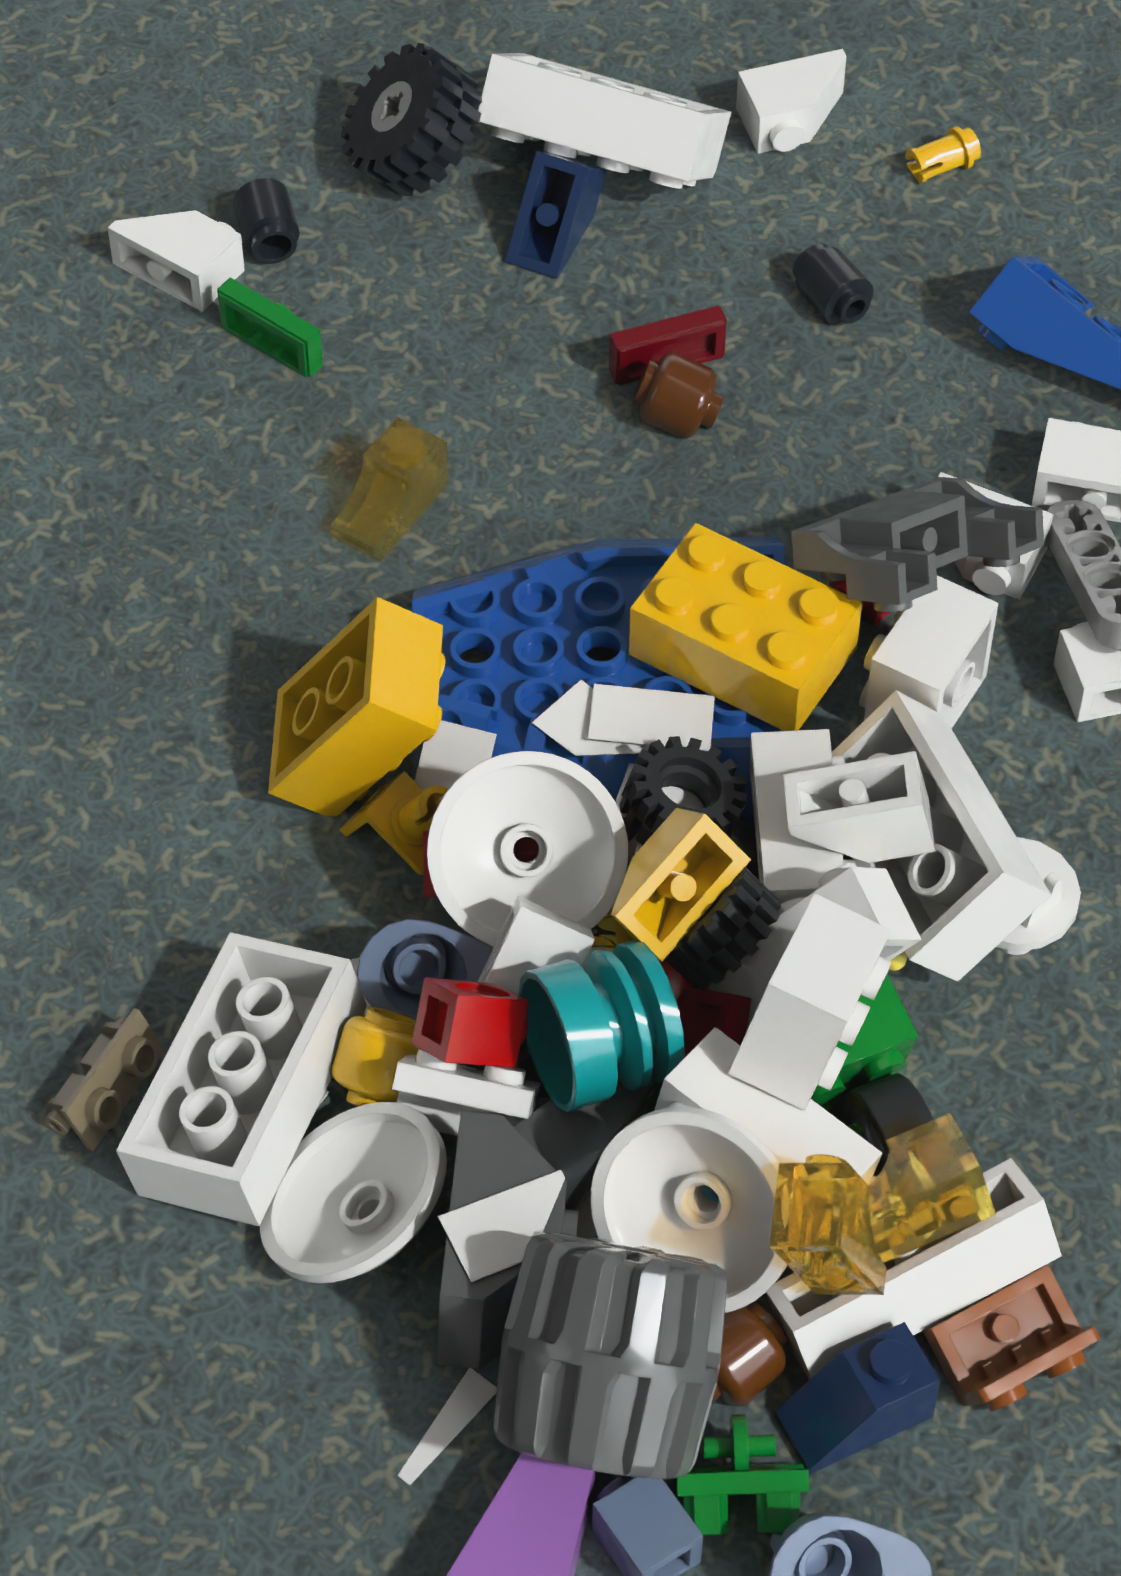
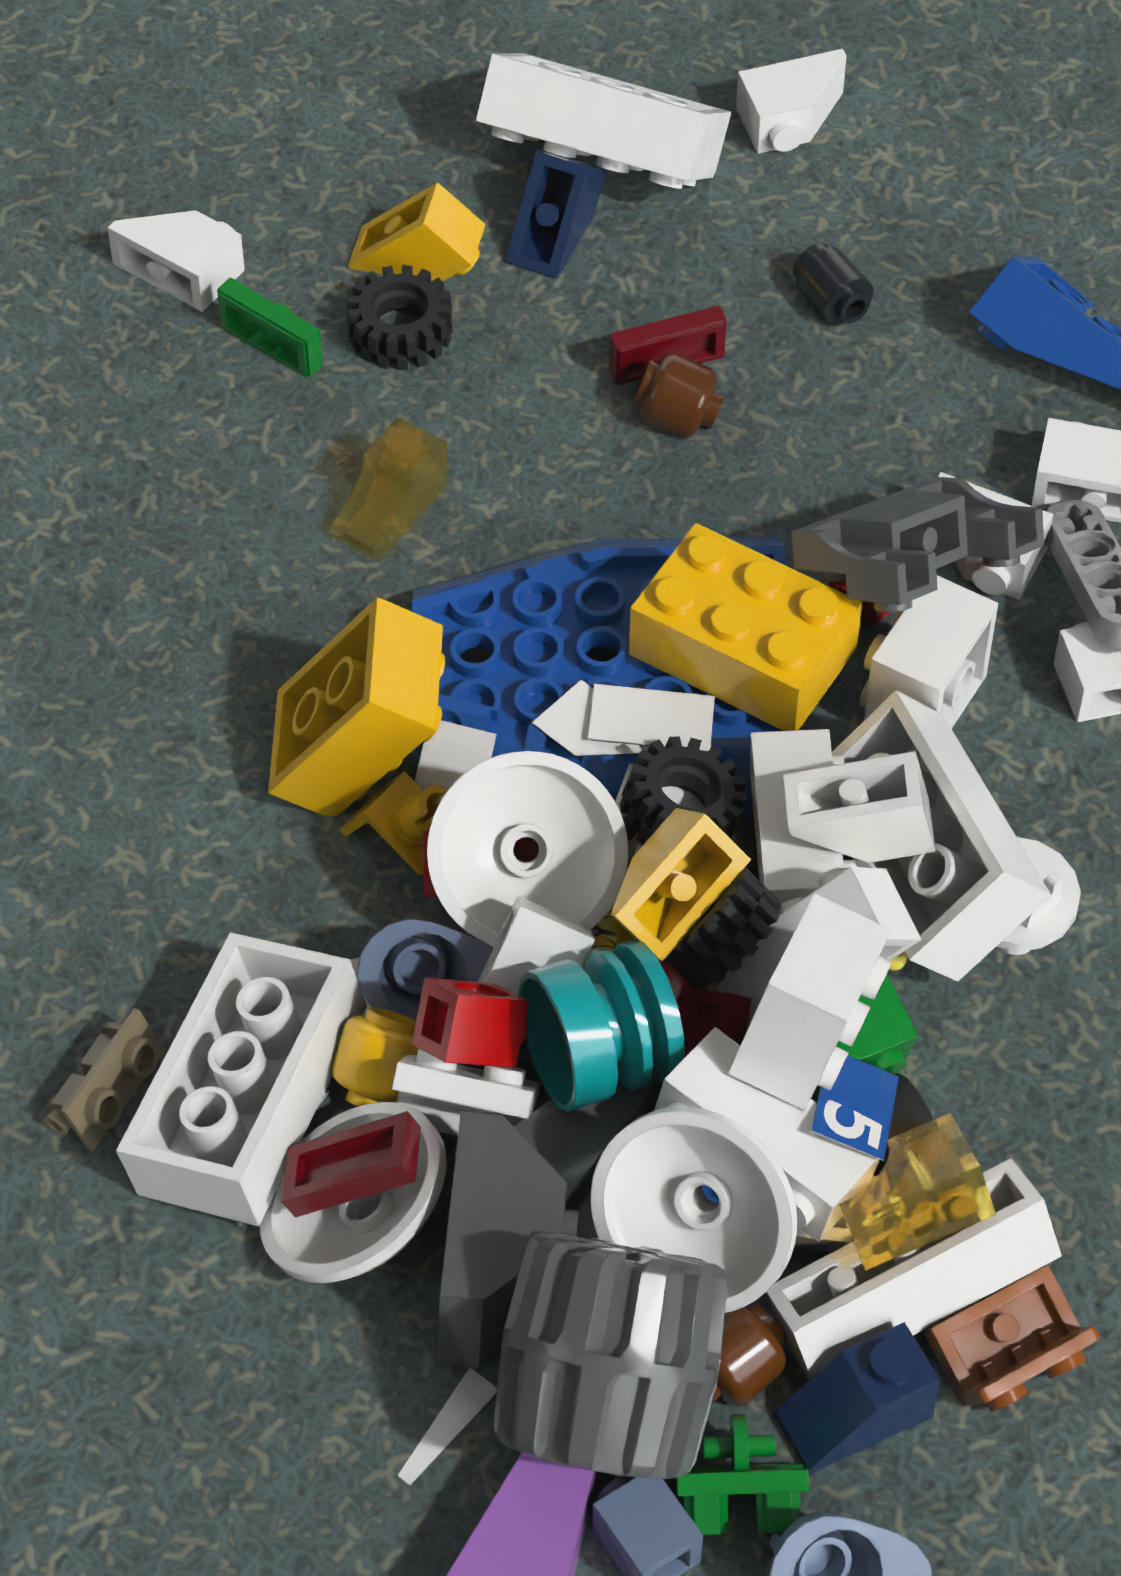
(266, 220): black brick -> none
(351, 1164): none -> dark red tile
(394, 293): none -> black tyre
(411, 119): black wheel -> none
(422, 232): none -> yellow slope
(497, 1229): white sticker -> none
(826, 1227): clear yellow arch -> none
(858, 1108): none -> blue sticker
(944, 154): yellow pin -> none

